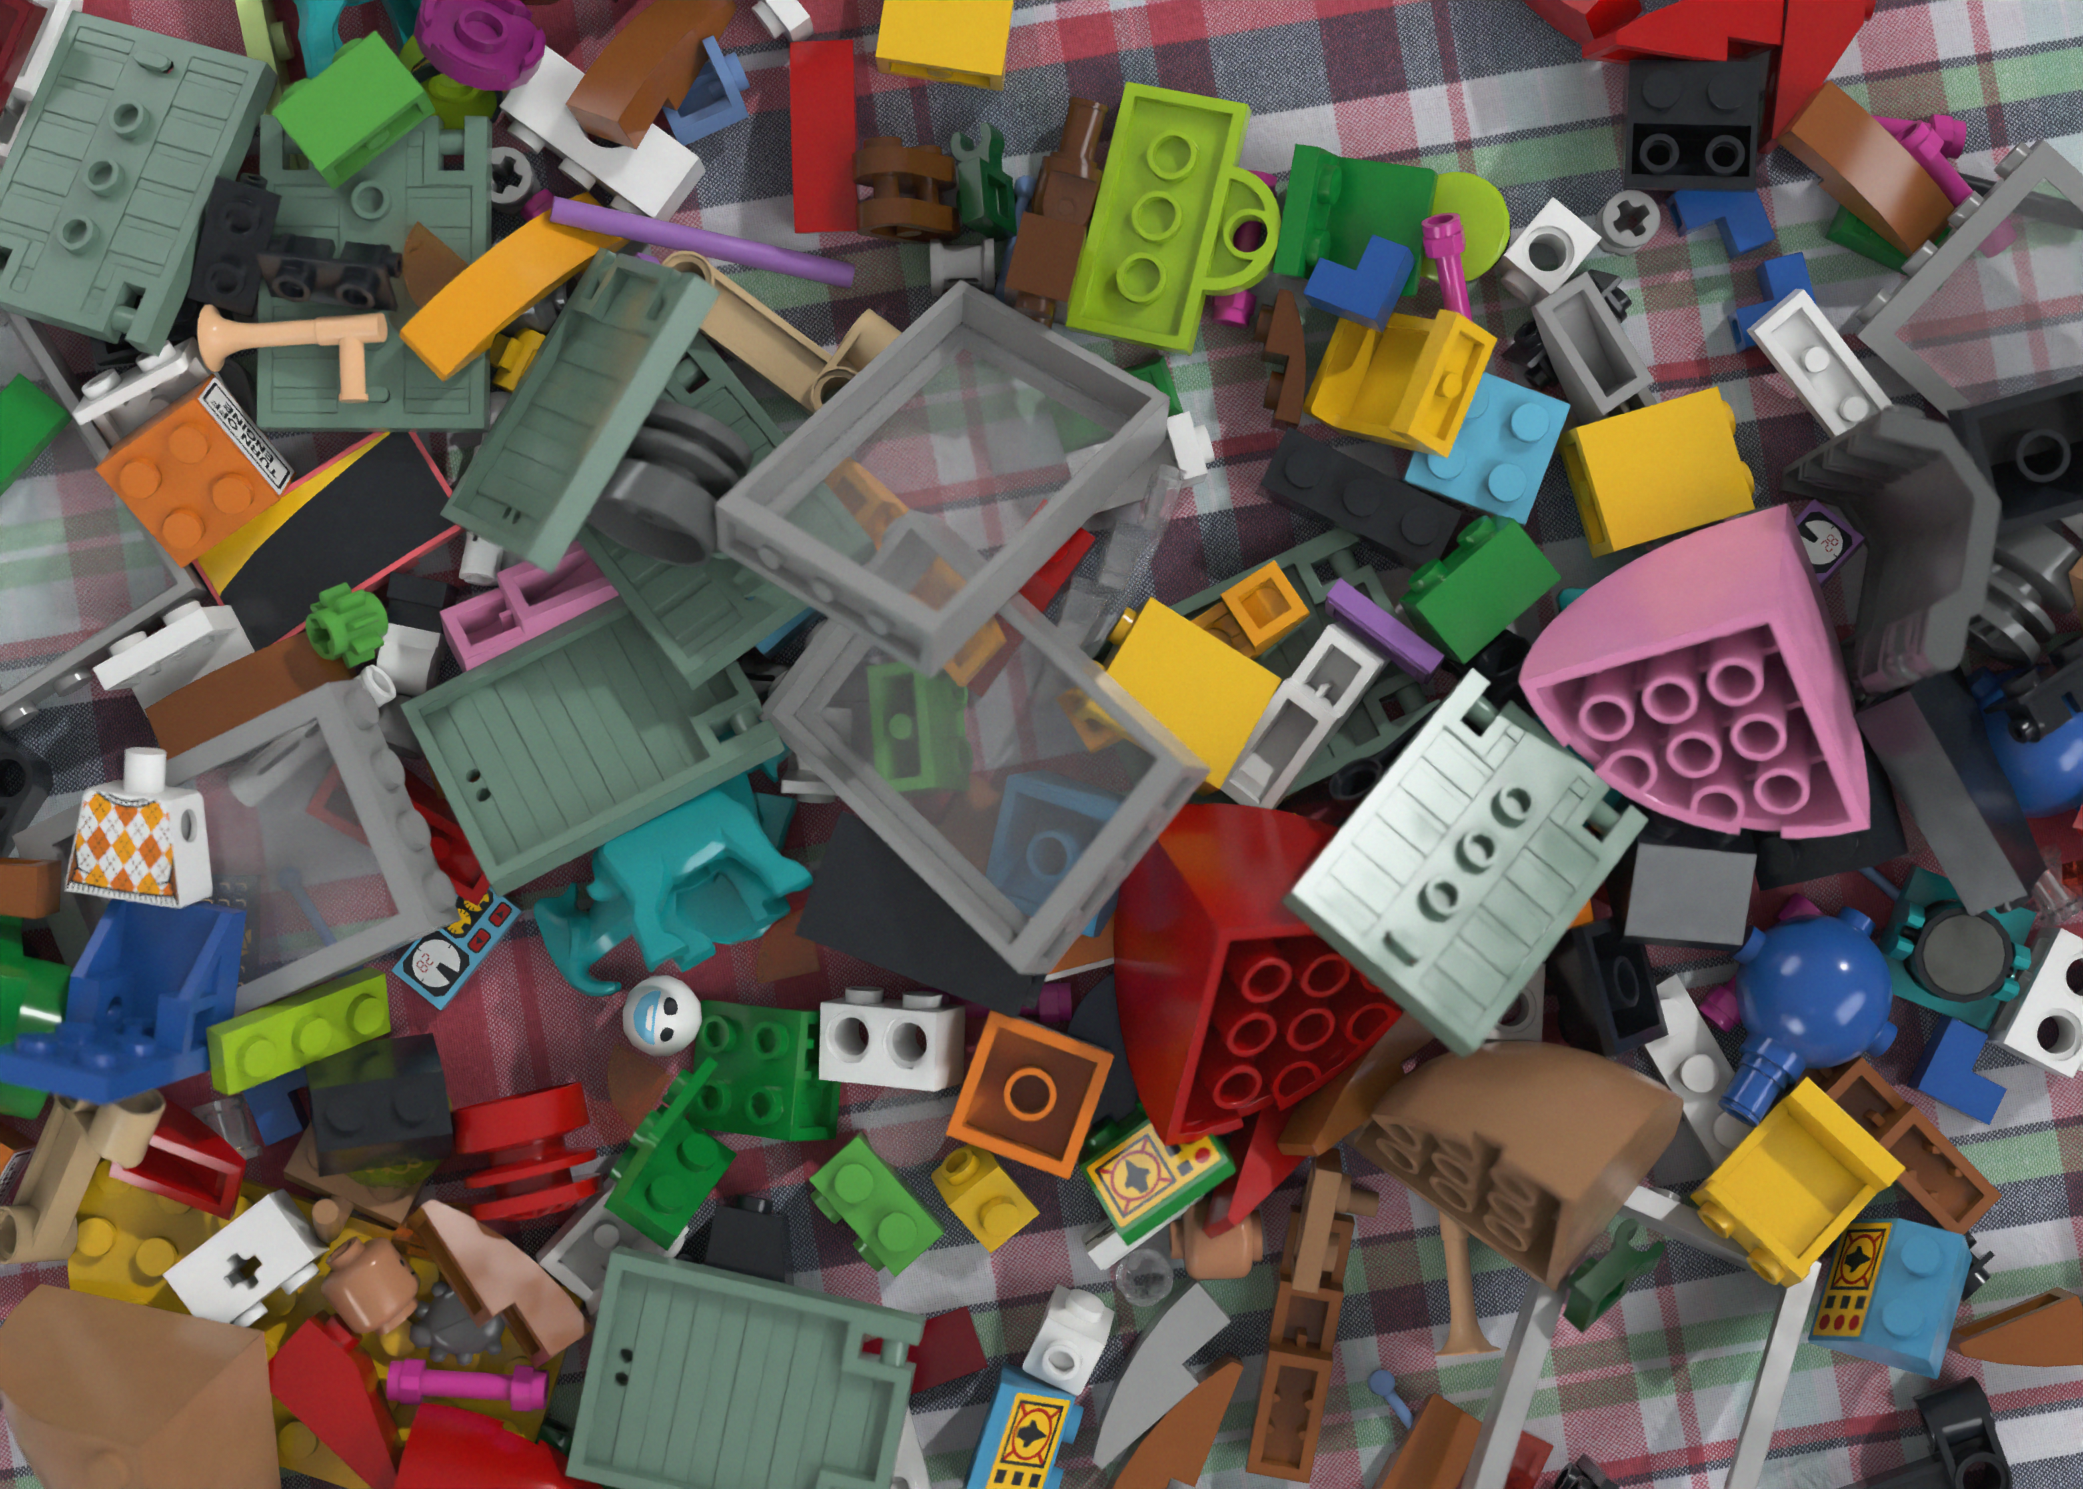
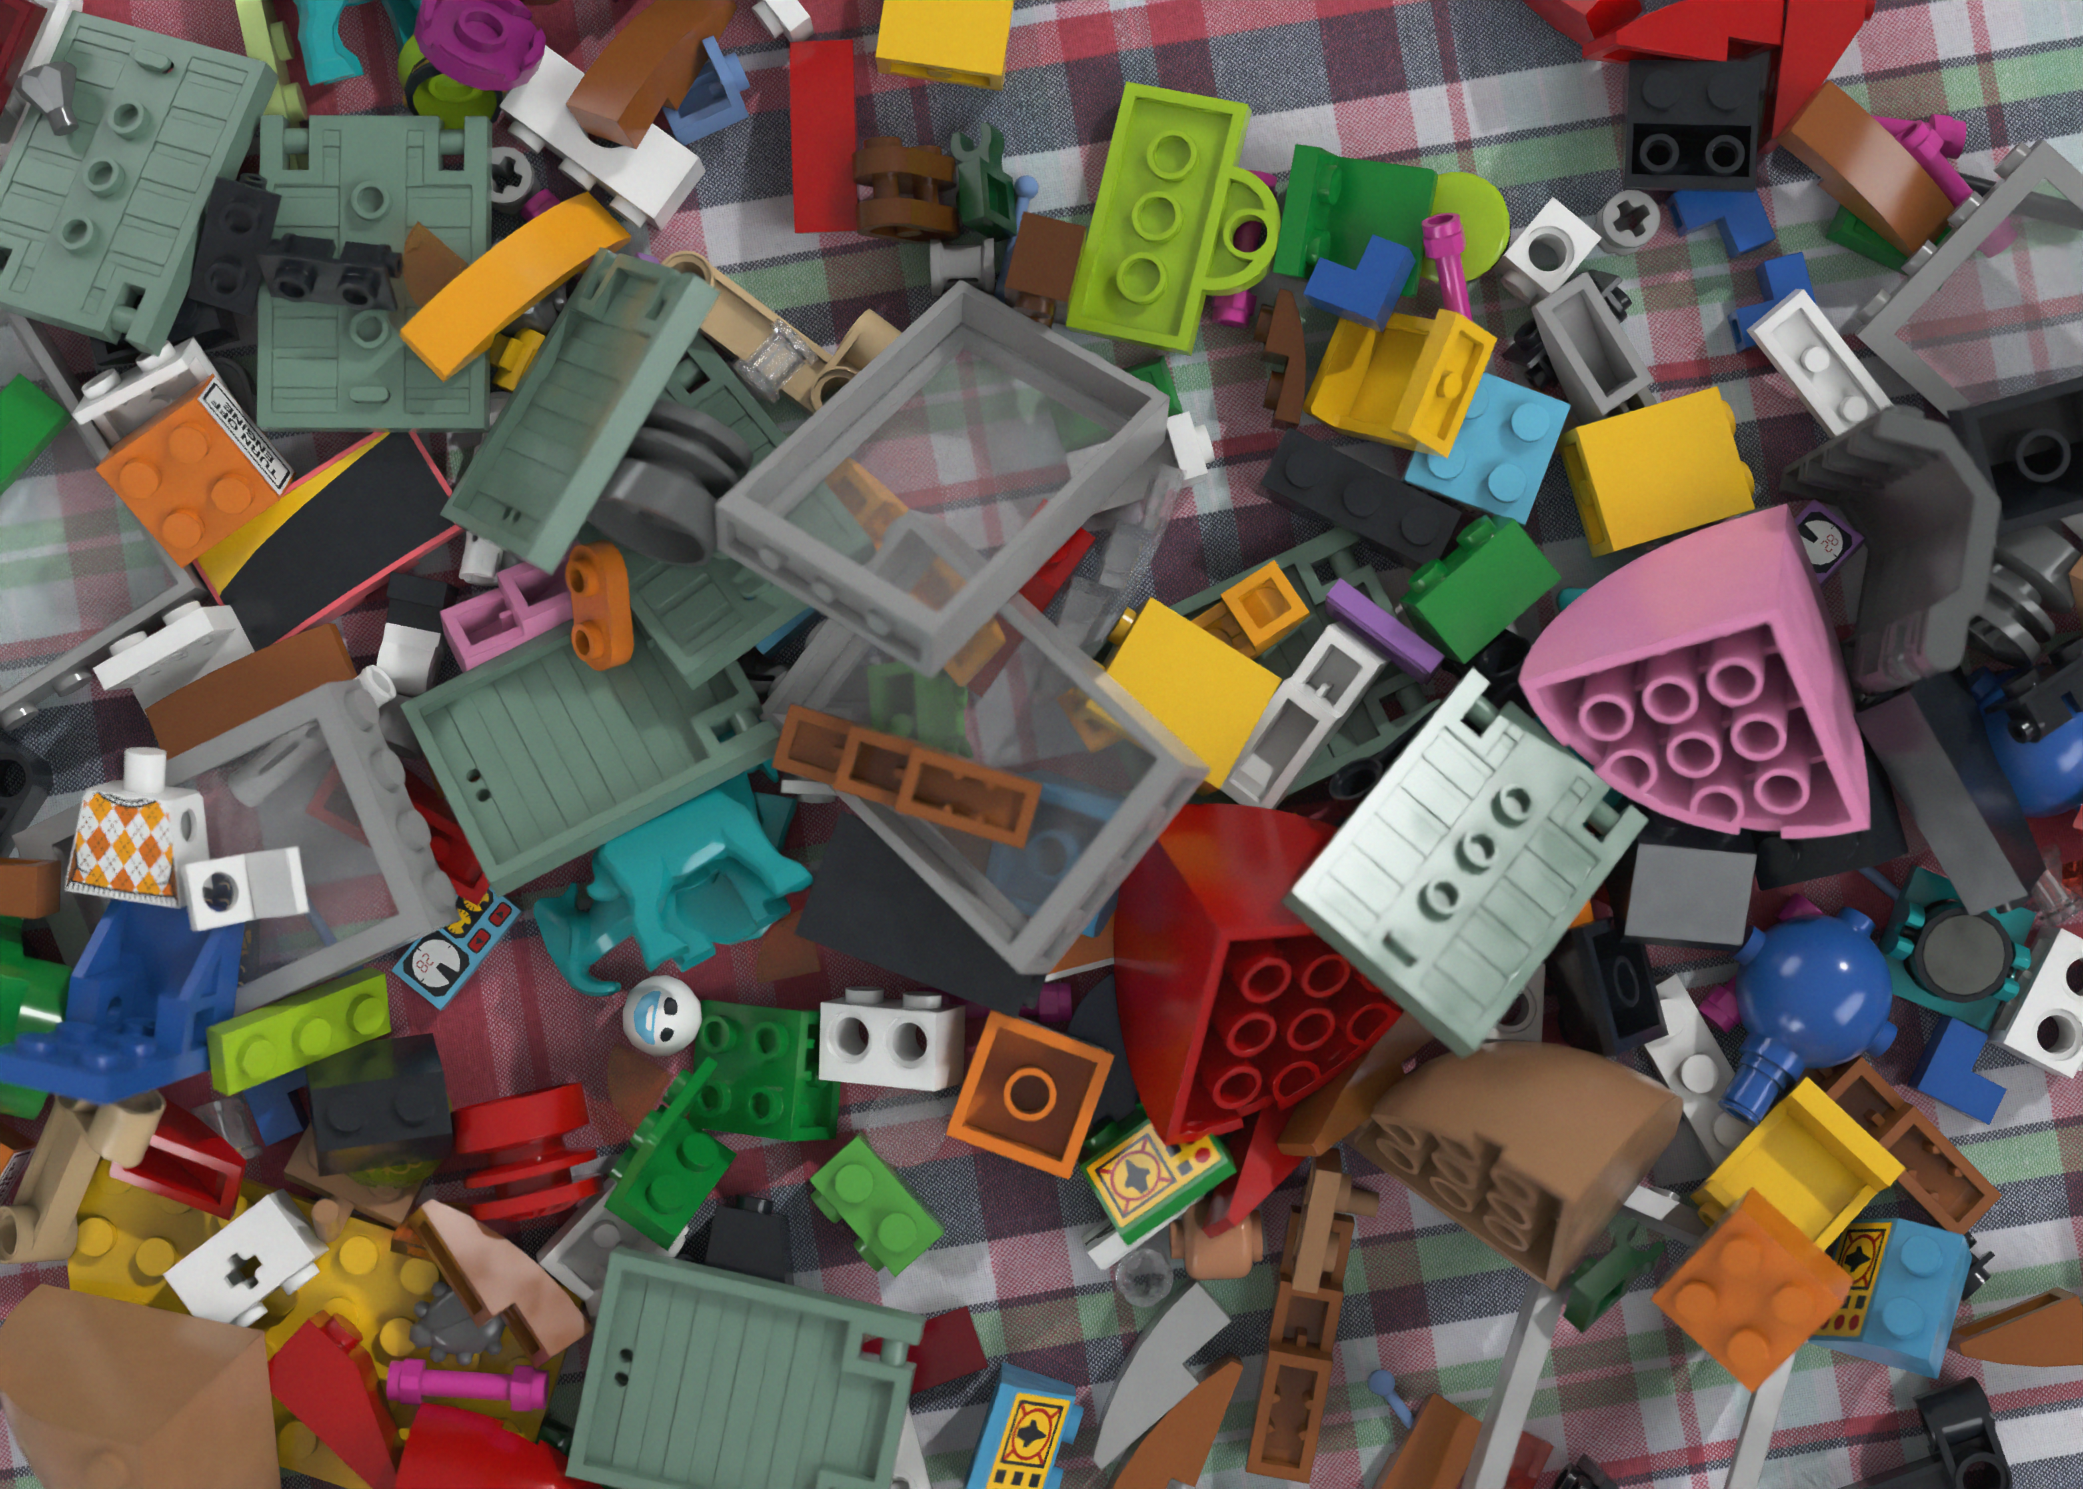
(51, 92): none -> dark grey rock
(225, 337): light nougat piece -> none
(262, 883): none -> white bracket
(347, 625): bright green gear -> none
(353, 109): bright green brick -> none
(370, 1285): nougat head -> none
(600, 605): none -> orange plate
(702, 242): medium lavender axle -> none
(775, 361): none -> clear bush
(907, 775): none -> dark orange slope
(983, 1195): yellow bracket -> none
(1069, 177): reddish brown arm -> none
(1069, 1339): white bracket -> none
(1464, 1333): light nougat piece -> none
(1752, 1289): none -> orange brick

